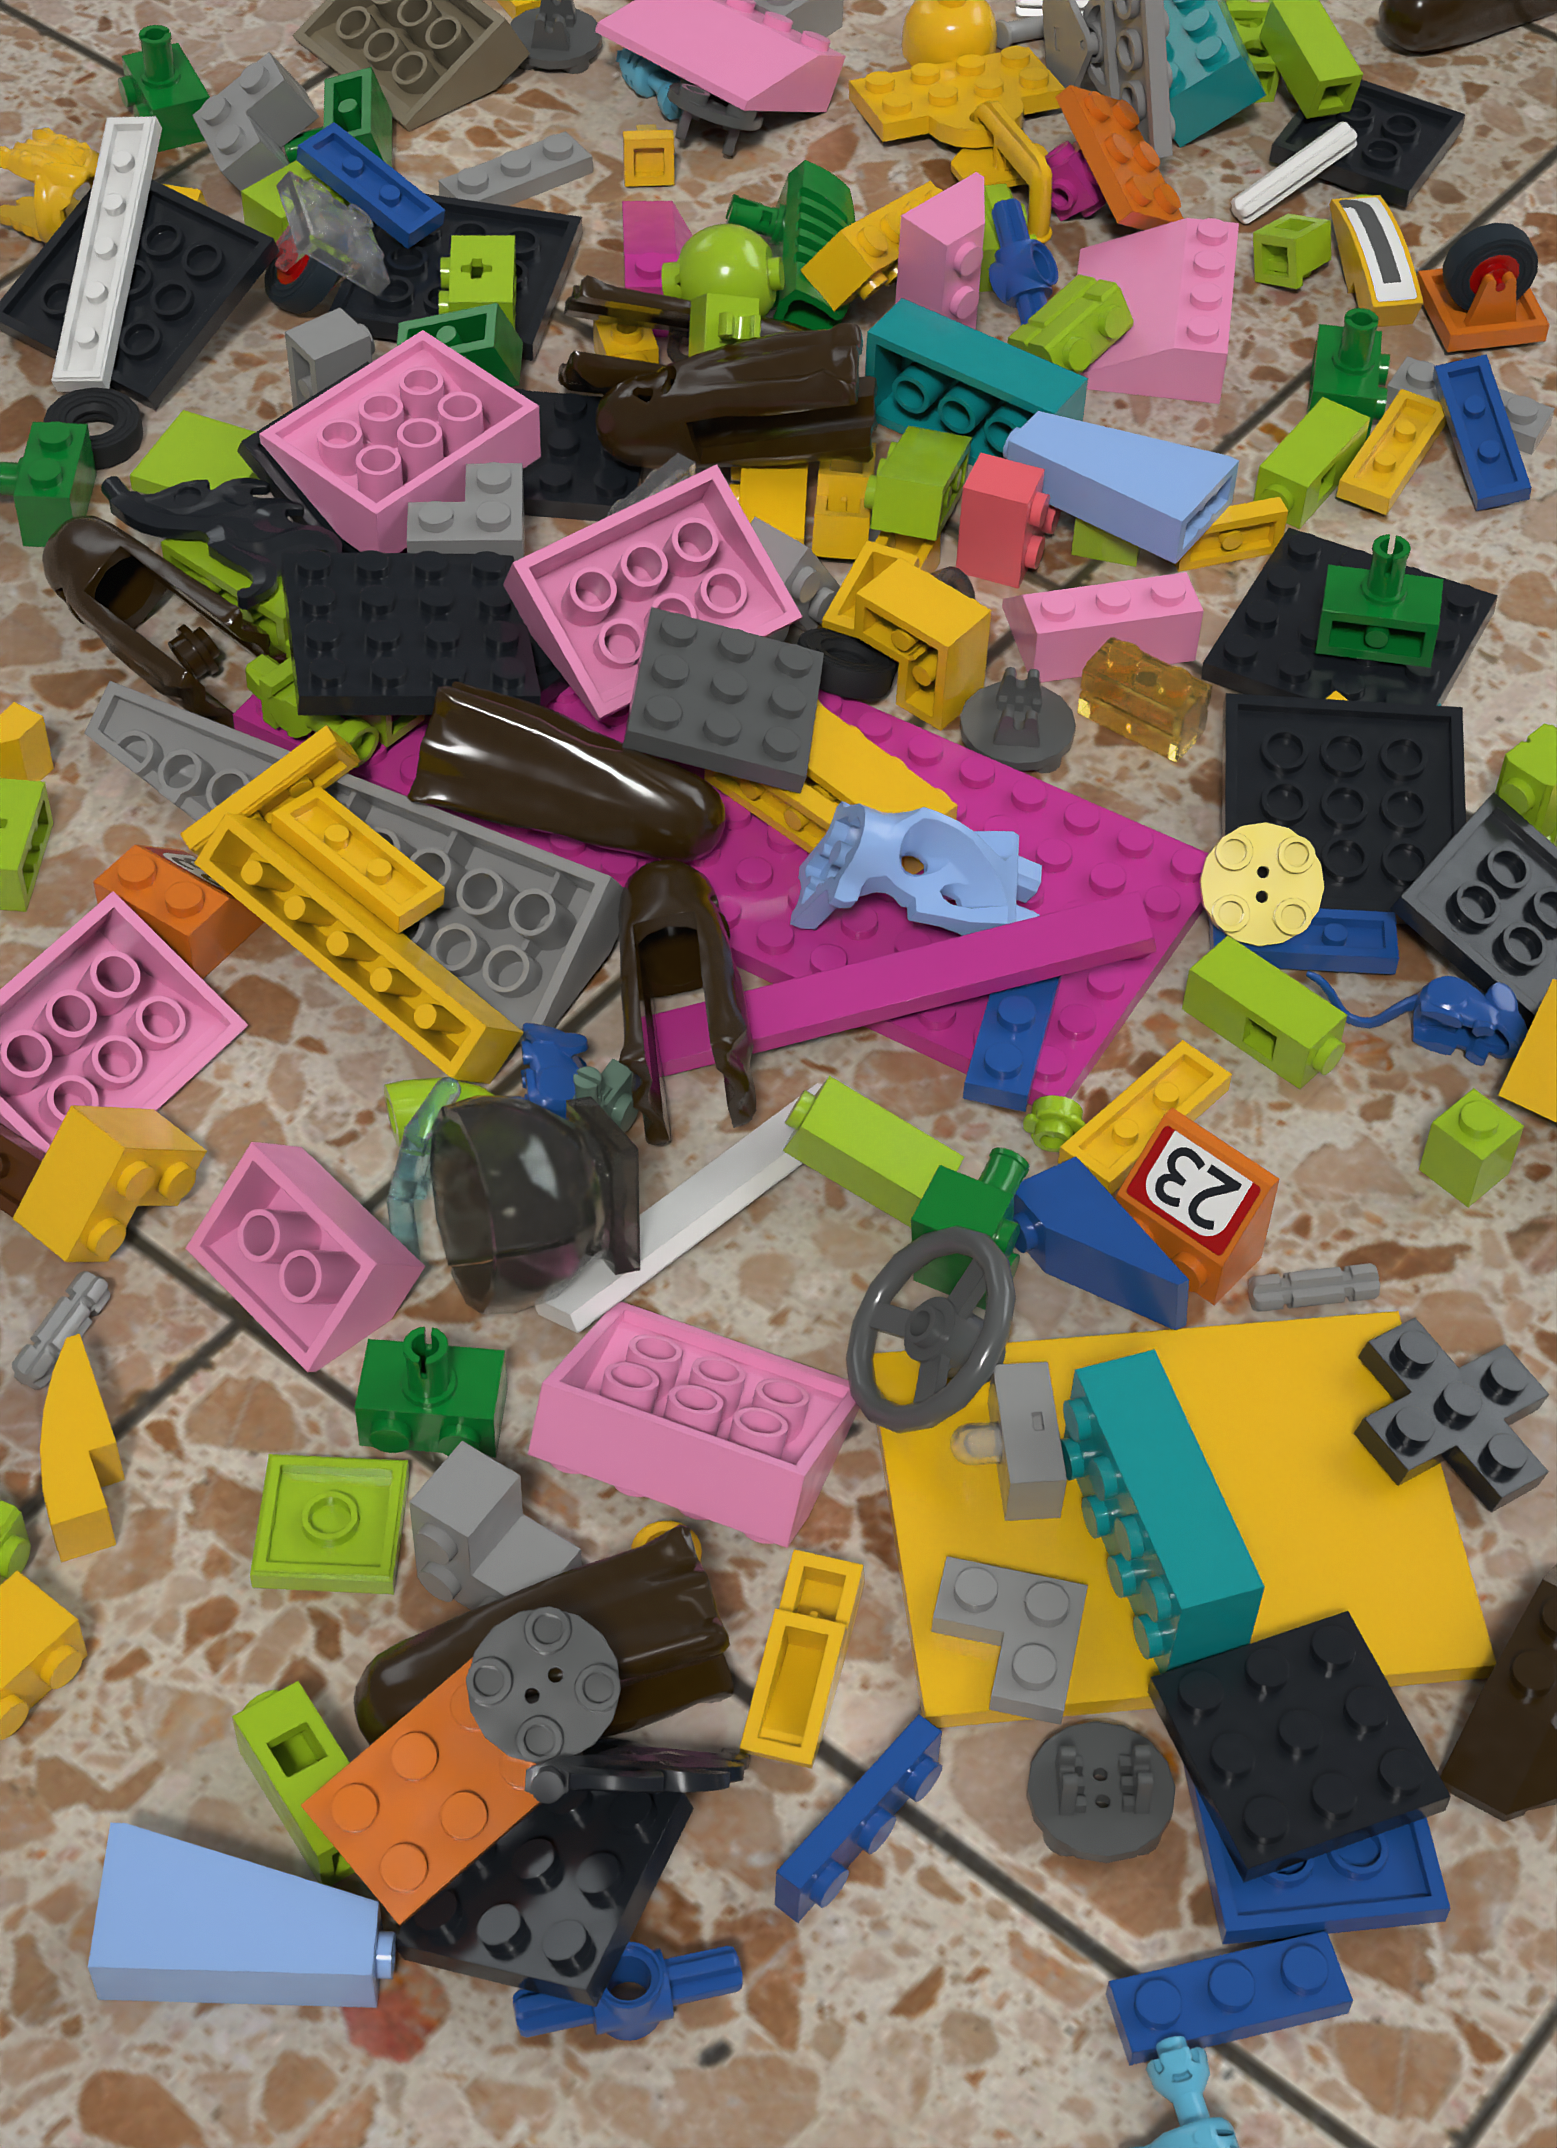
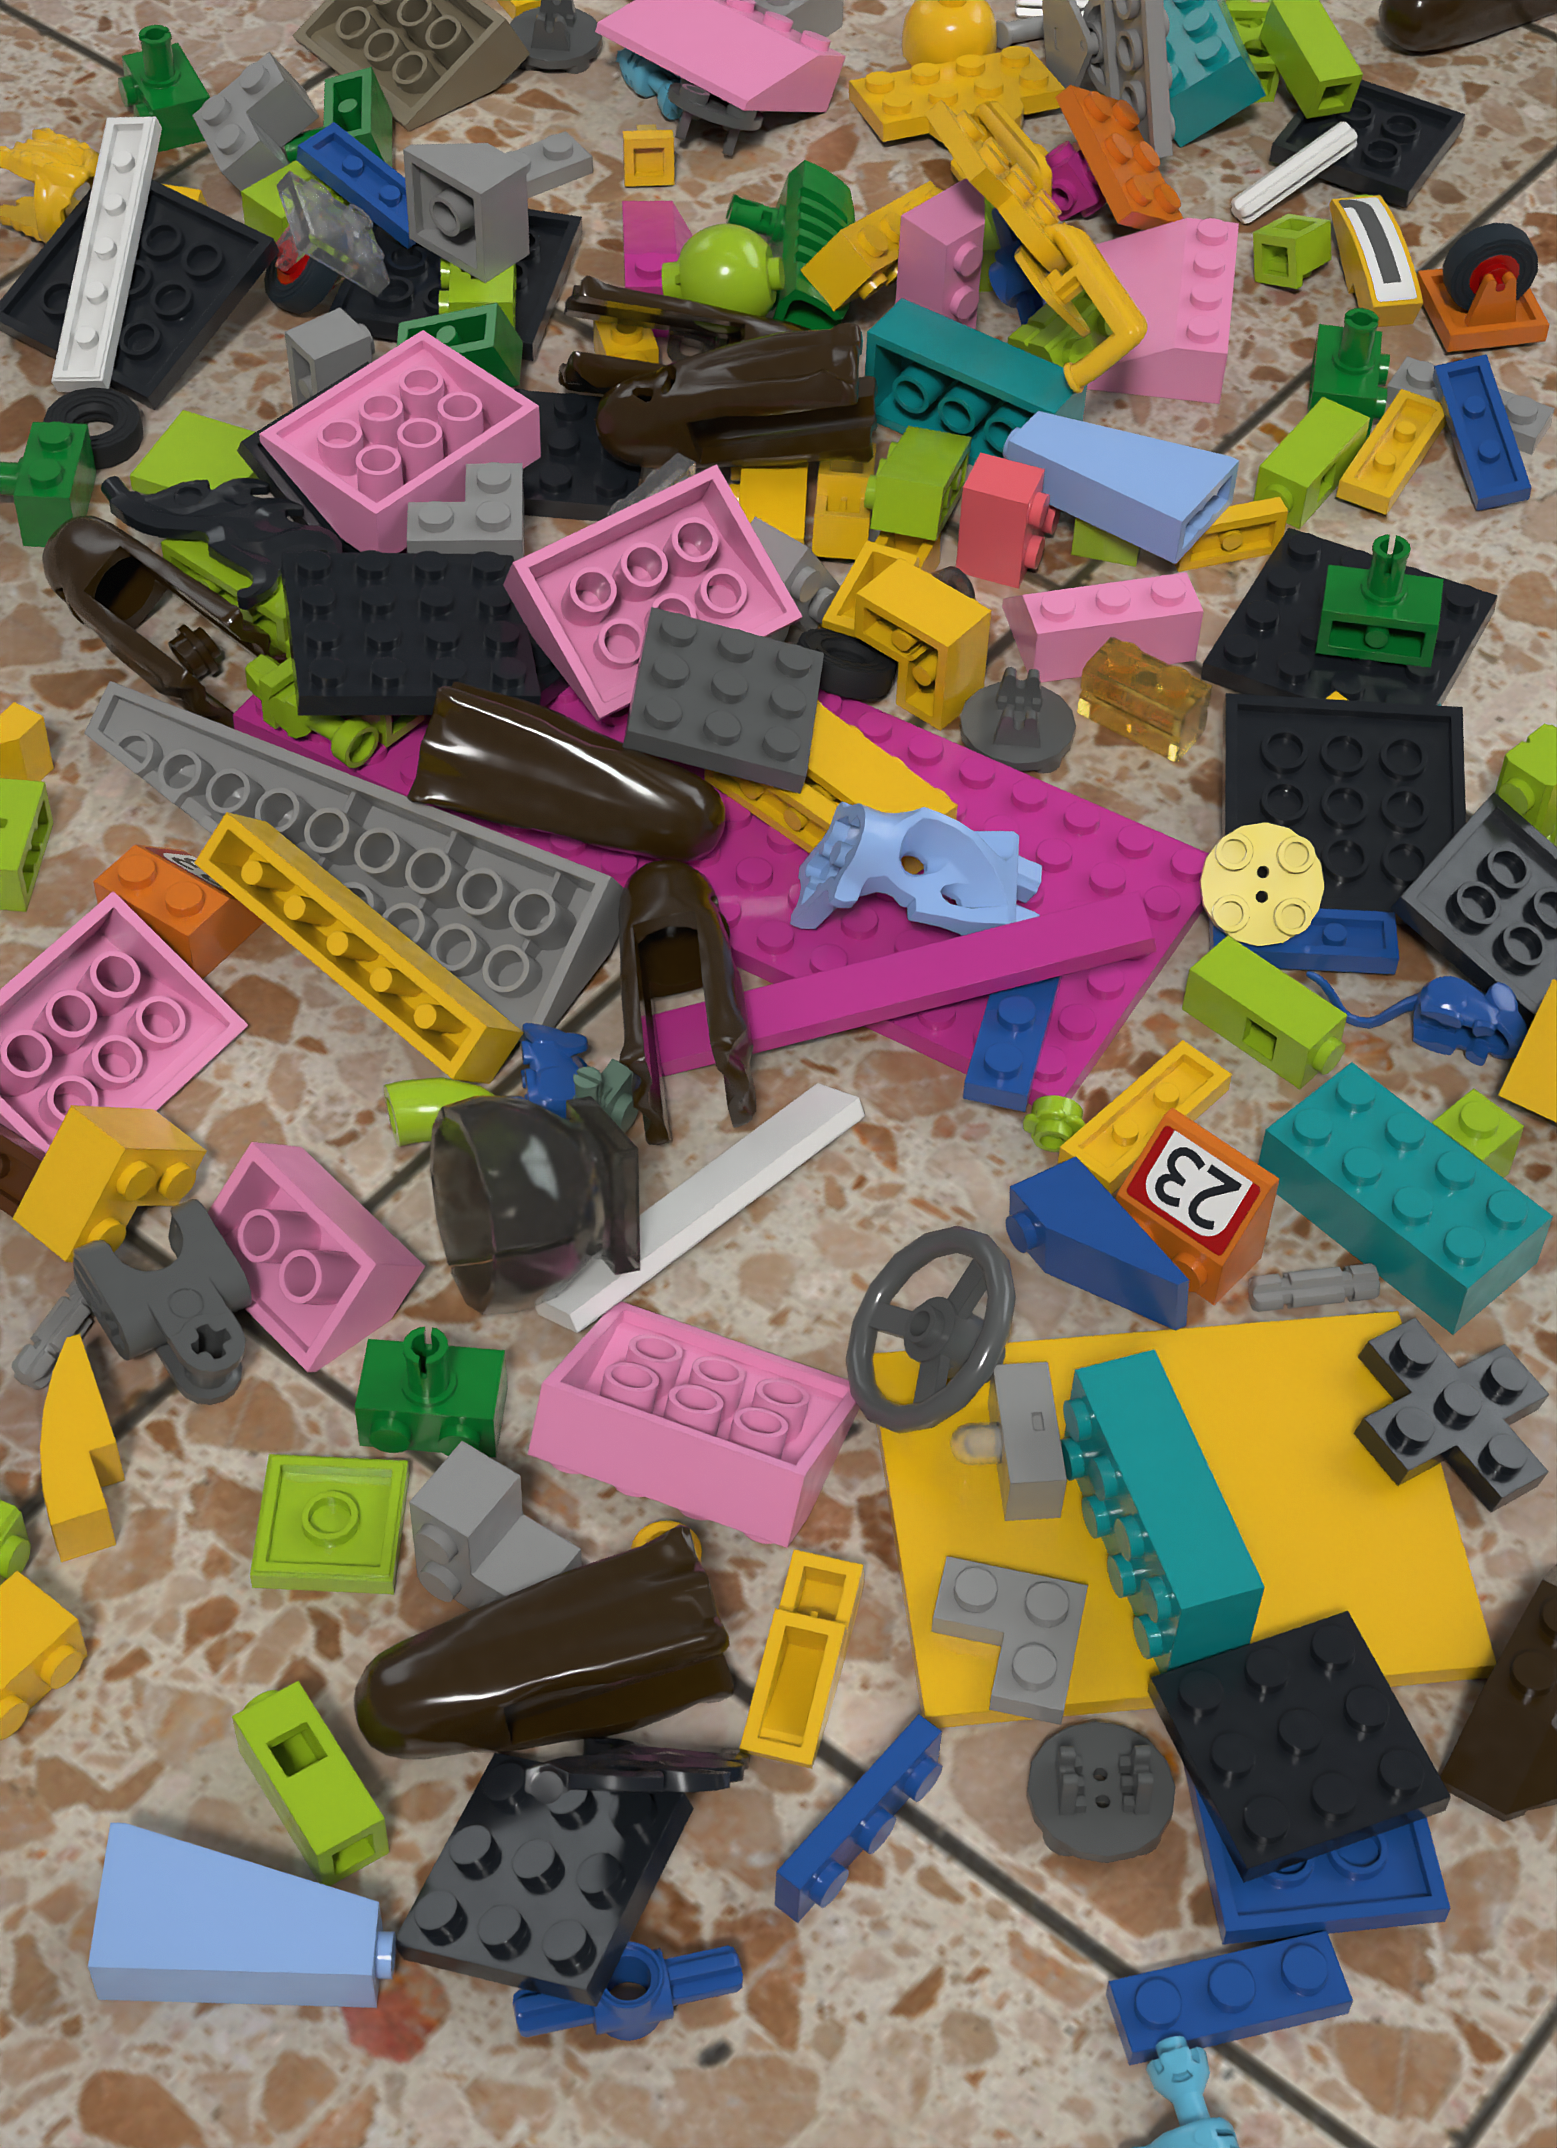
(176, 1309): none -> dark grey piece
(314, 762): yellow tile -> none
(358, 859): yellow plate -> none
(409, 1176): clear light blue piece -> none
(422, 1801): orange plate -> none
(468, 205): none -> light grey slope
(519, 1658): dark grey plate -> none
(722, 321): lime brick -> none
(866, 1148): lime brick -> none
(975, 1204): green brick -> none
(1048, 243): none -> yellow plate
(1404, 1197): none -> teal brick

